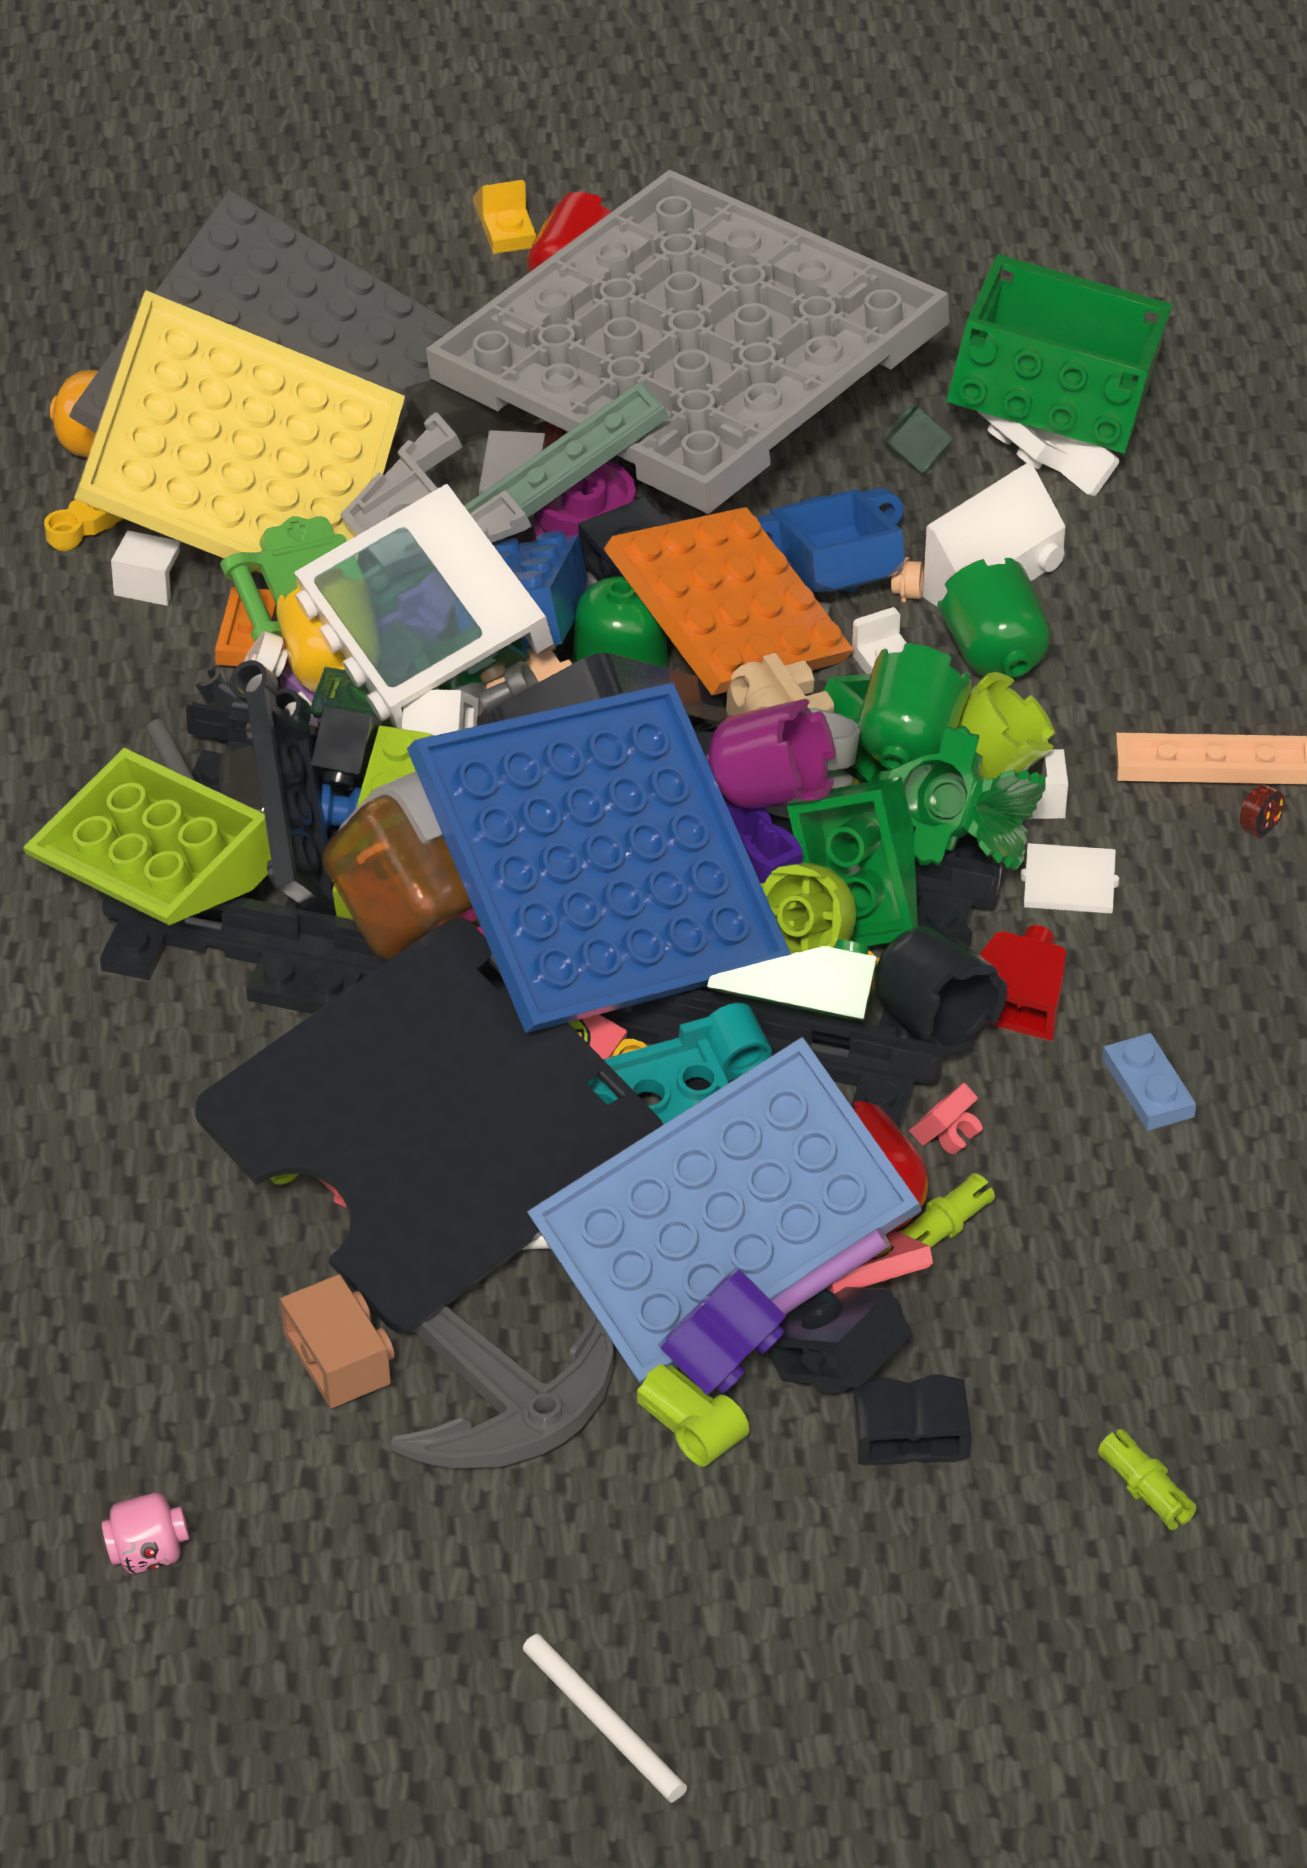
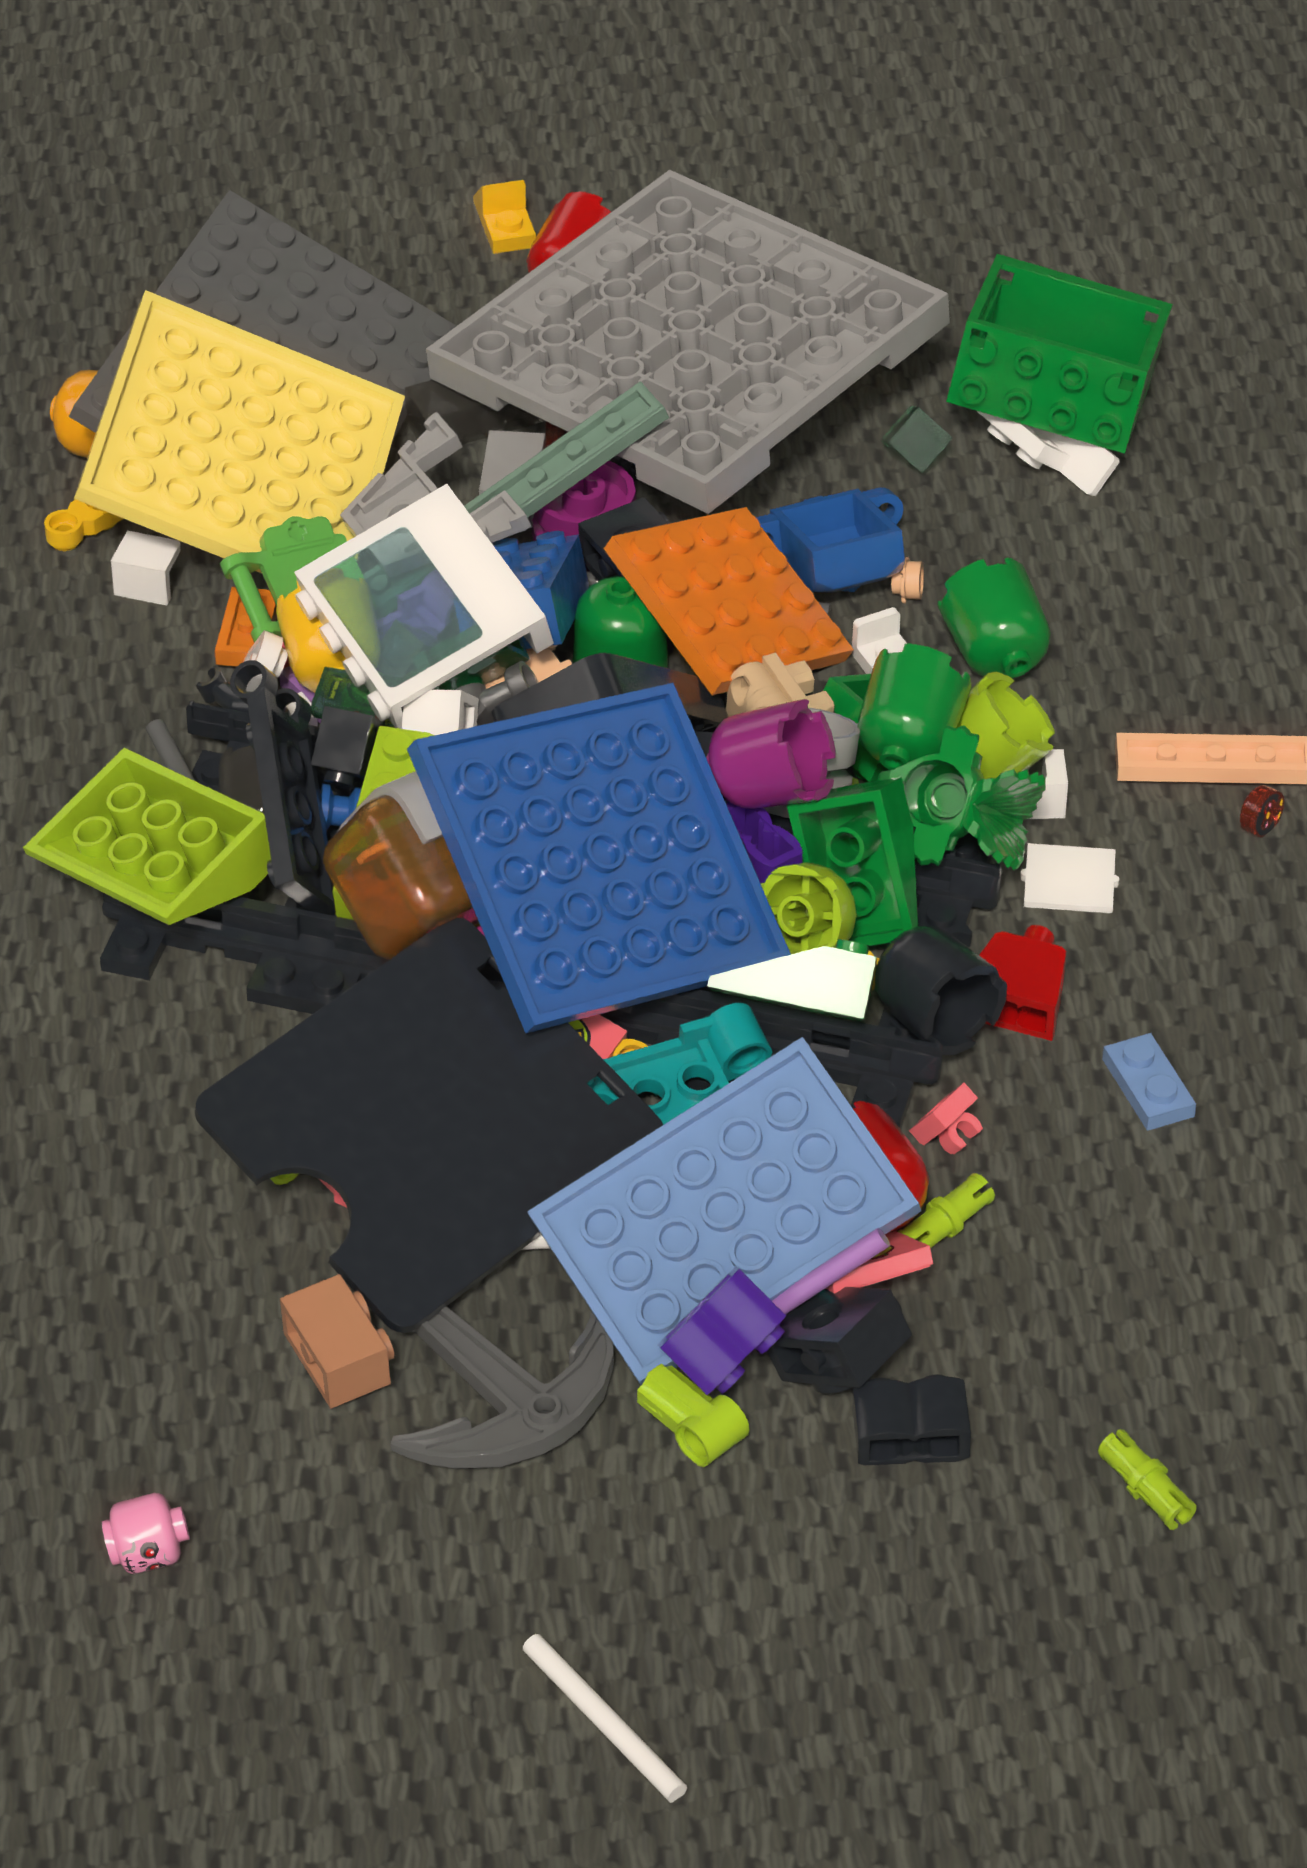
(998, 523): white slope -> none

